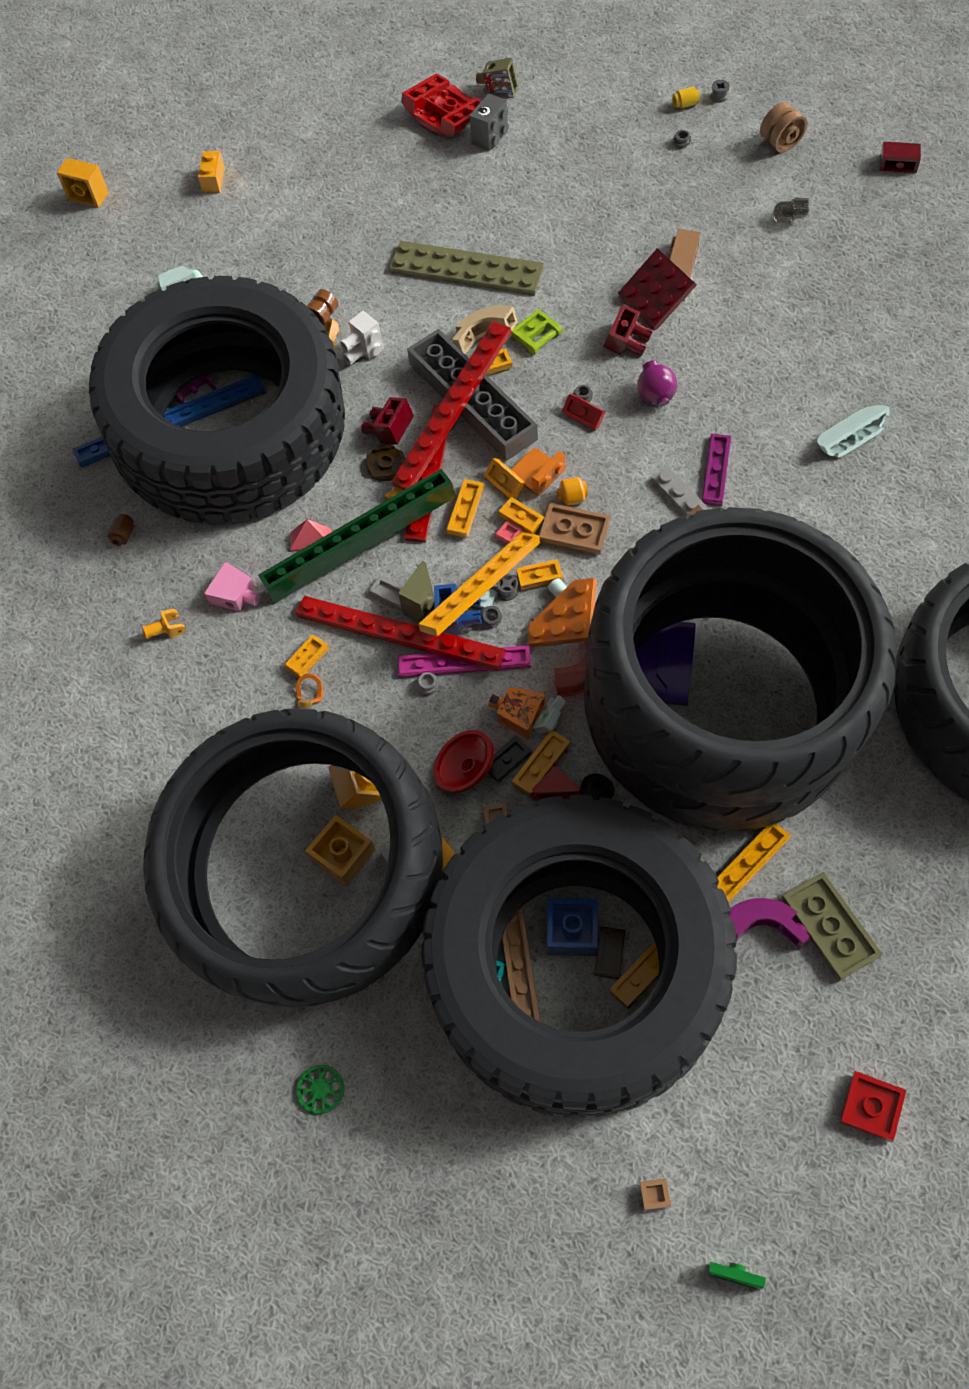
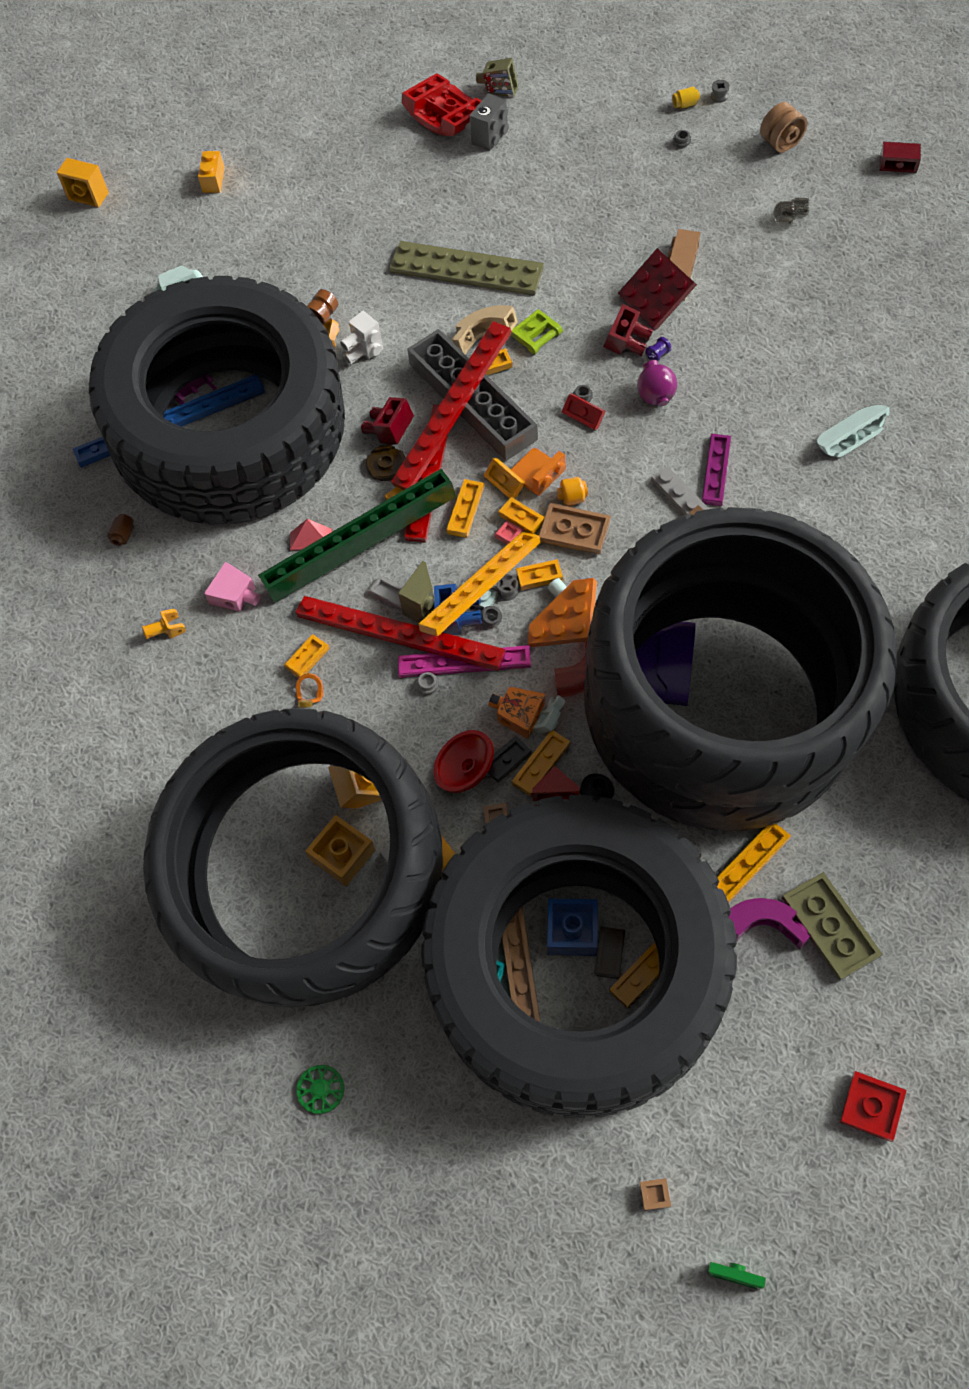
(657, 350): none -> dark purple bush

